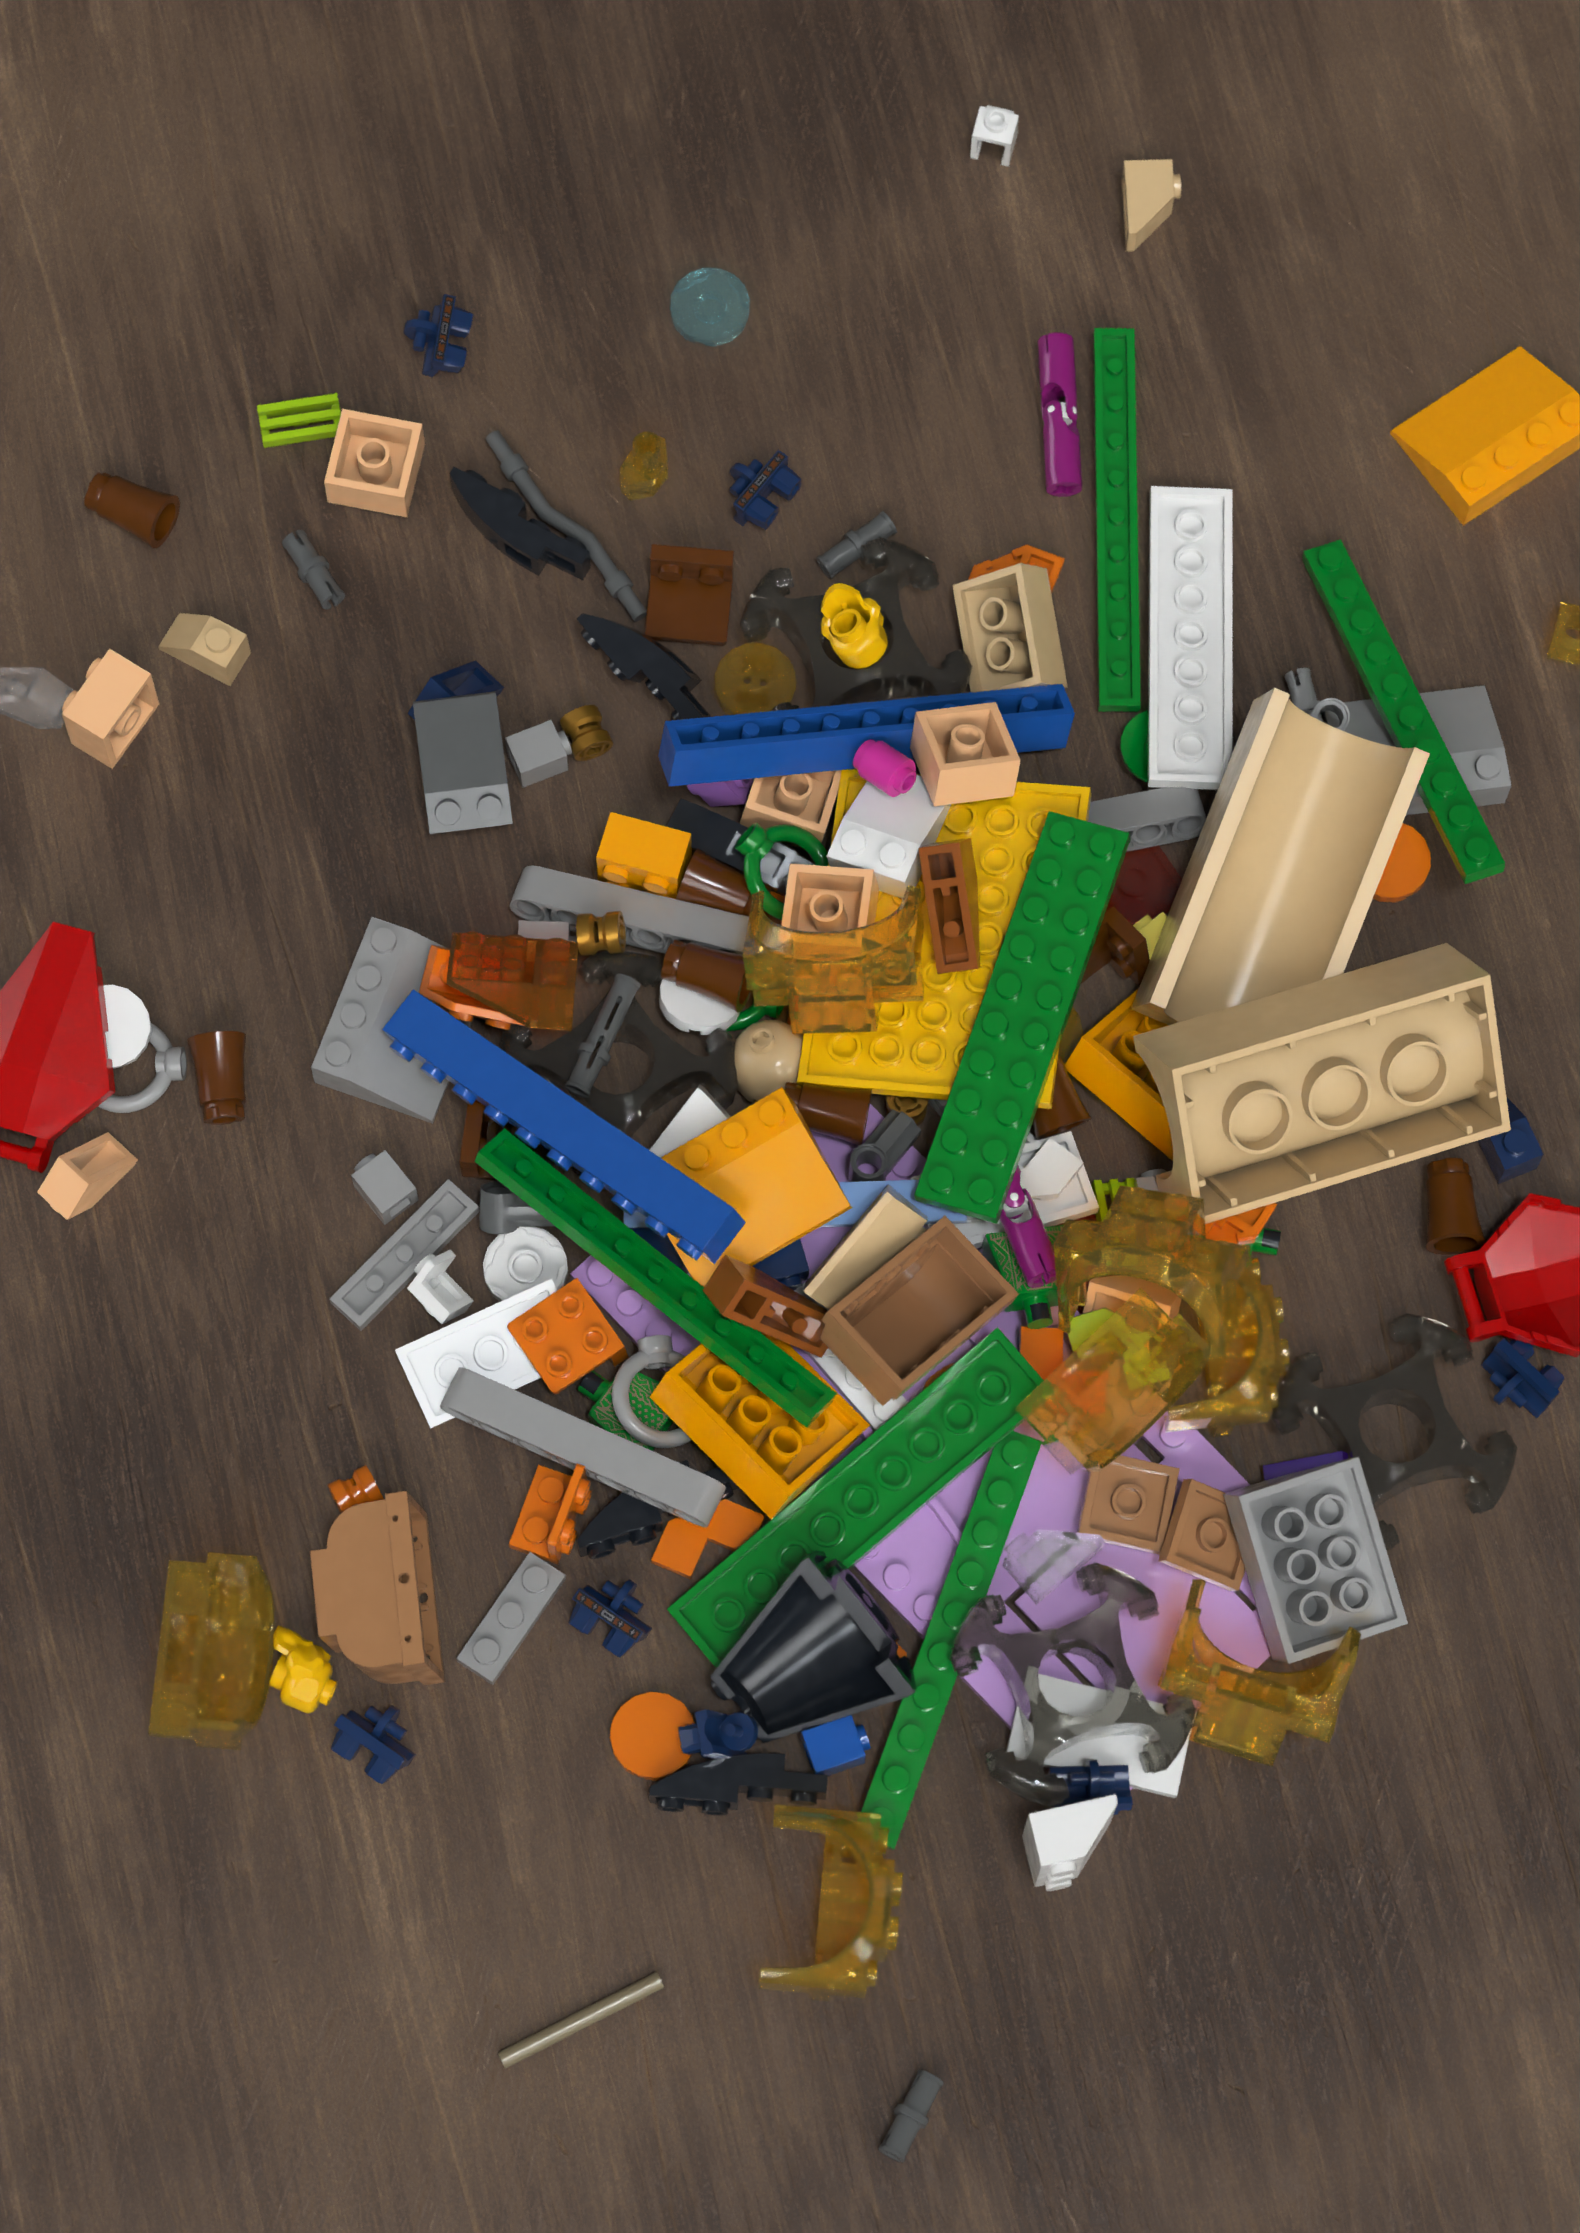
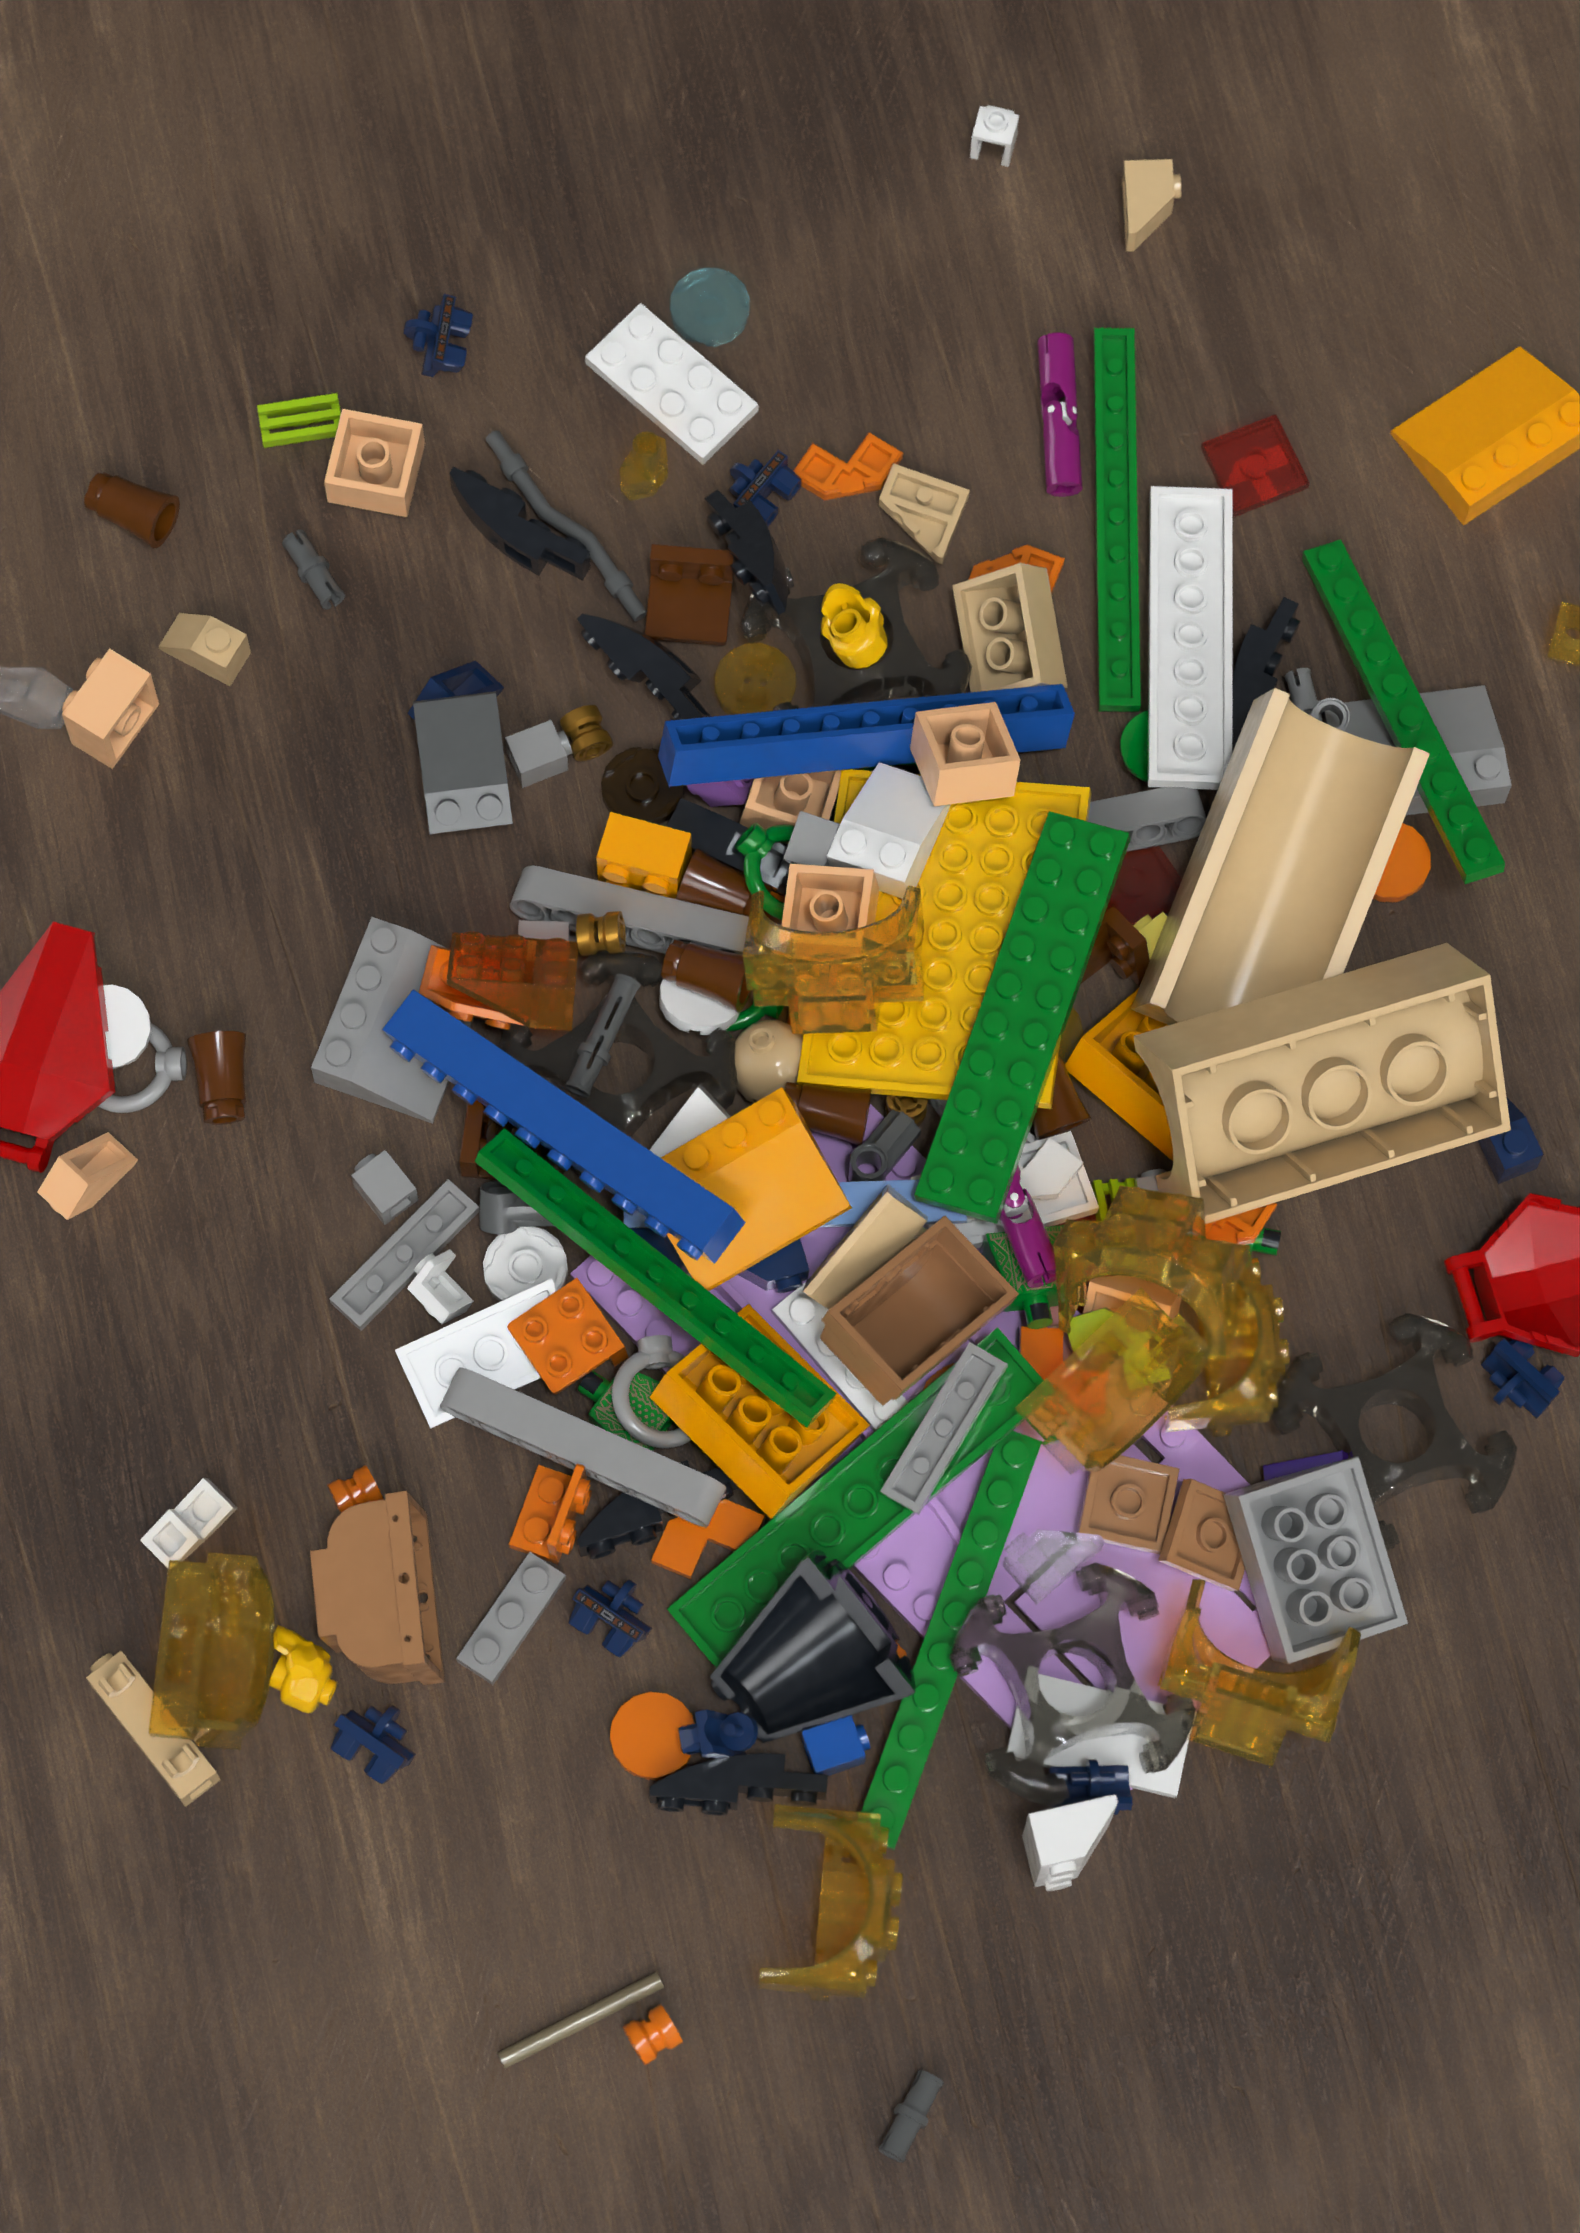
(131, 1703): none -> tan brick
(189, 1524): none -> white slope
(638, 787): none -> dark brown tile
(652, 2036): none -> orange wheel
(671, 383): none -> white plate
(752, 549): none -> black slope
(766, 1305): dark orange slope -> none
(811, 840): none -> light grey brick
(850, 548): dark grey pin -> none
(864, 472): none -> orange tile
(885, 767): dark pink brick -> none
(924, 508): none -> tan wing
(944, 1428): none -> light grey plate
(952, 903): dark orange slope -> none
(1255, 464): none -> clear red tile
(1259, 661): none -> black slope
(1451, 1209): reddish brown plant -> none

